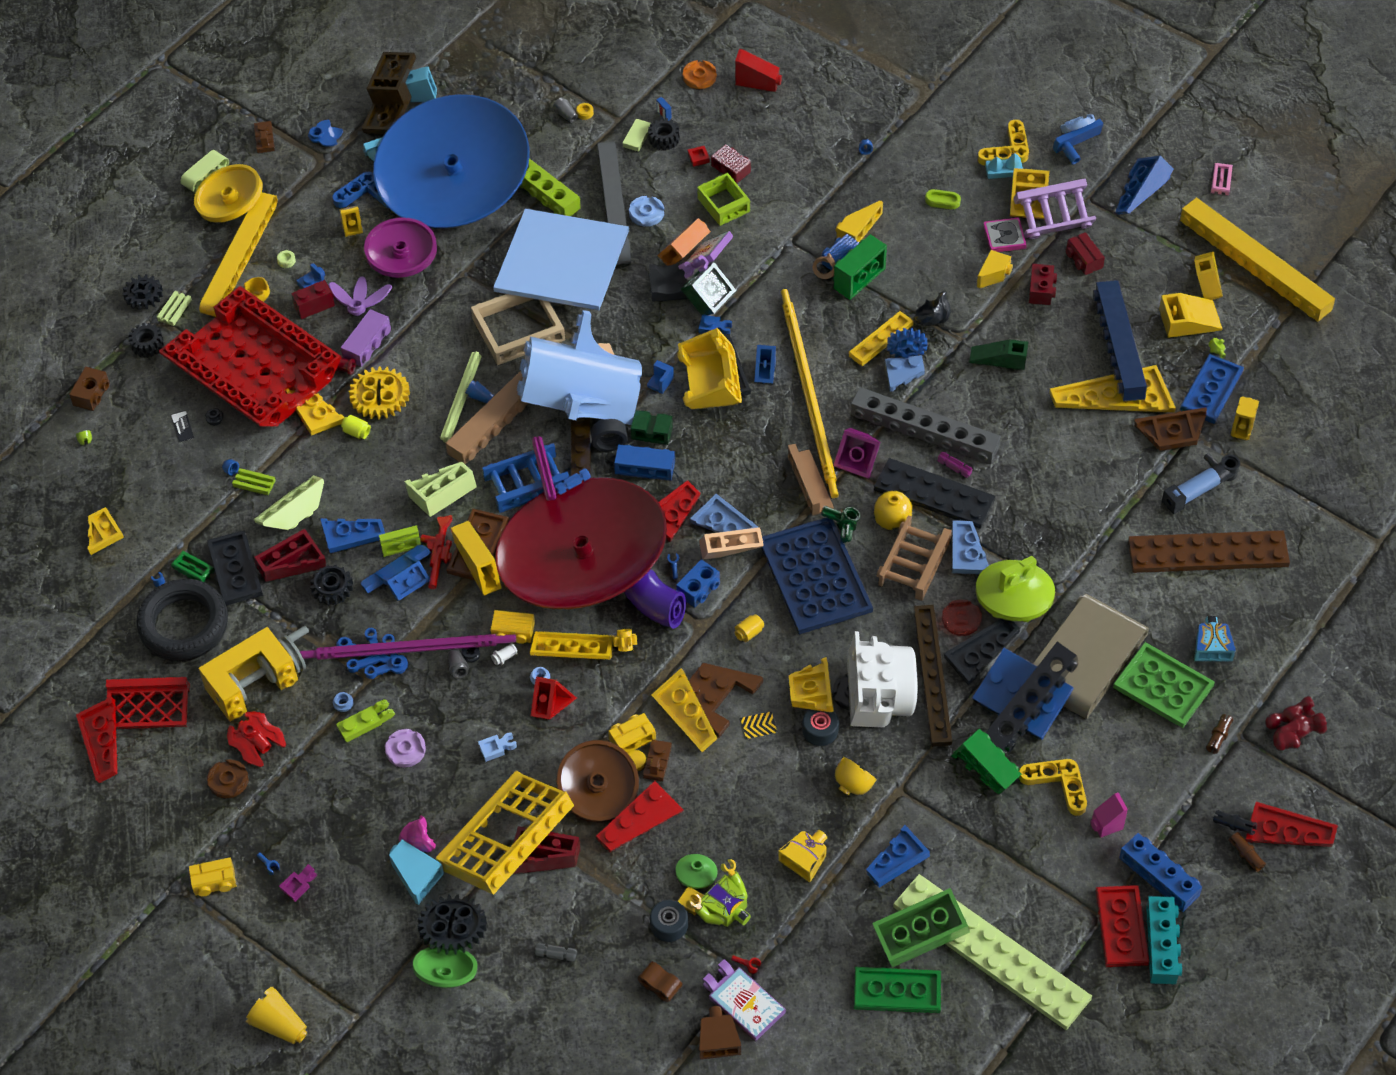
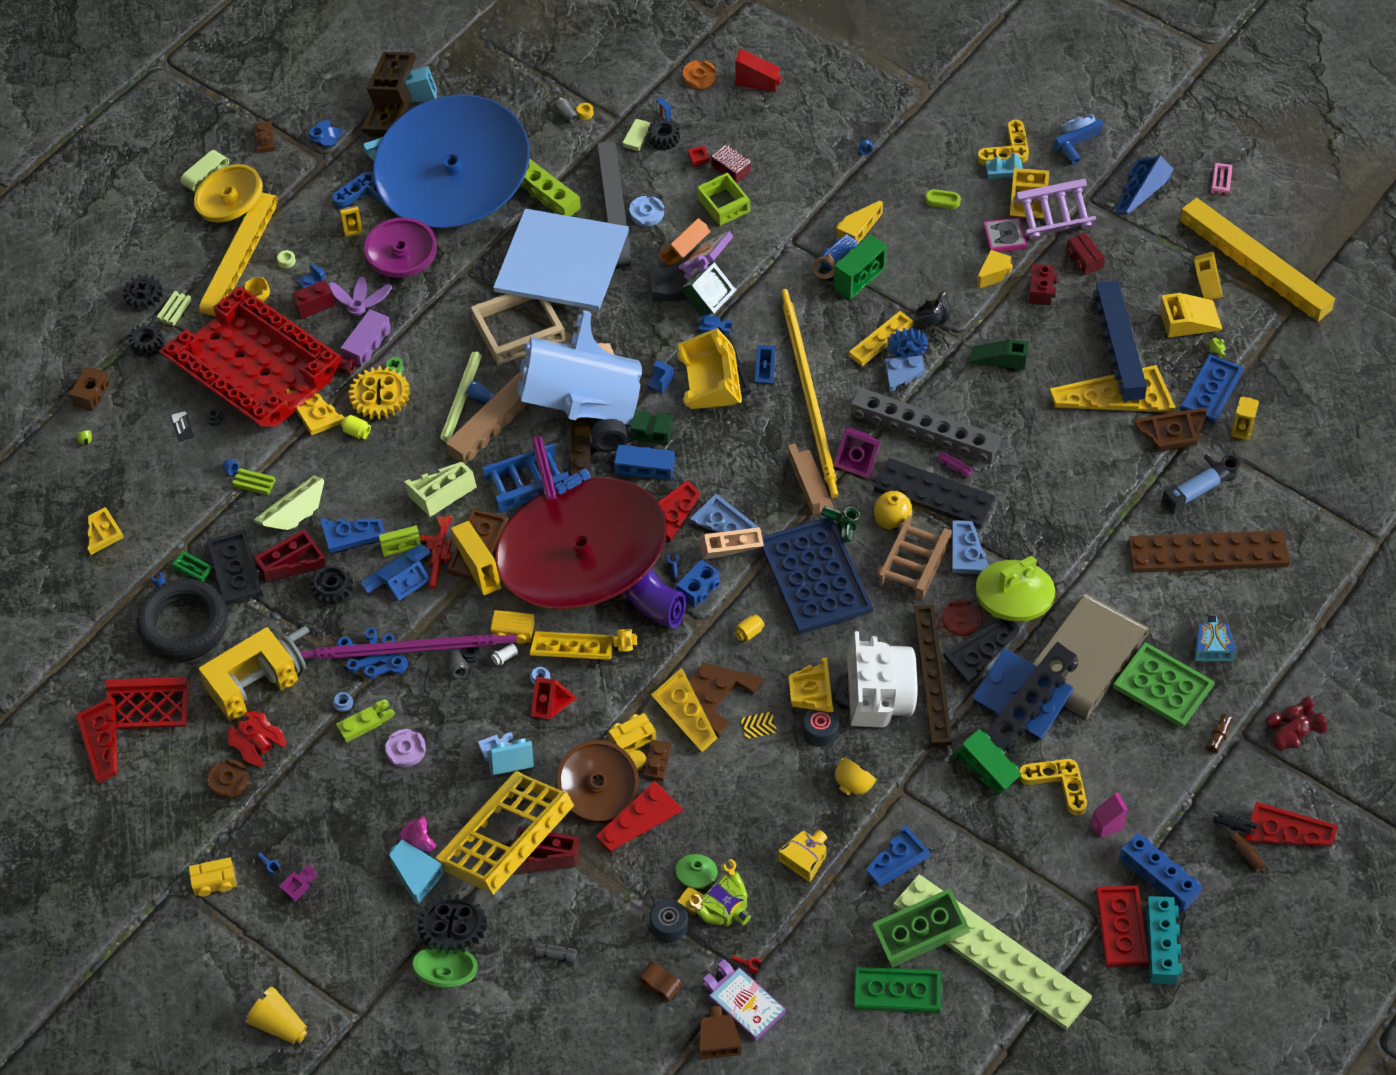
(397, 362): none -> bright green bush
(510, 758): none -> medium azure slope

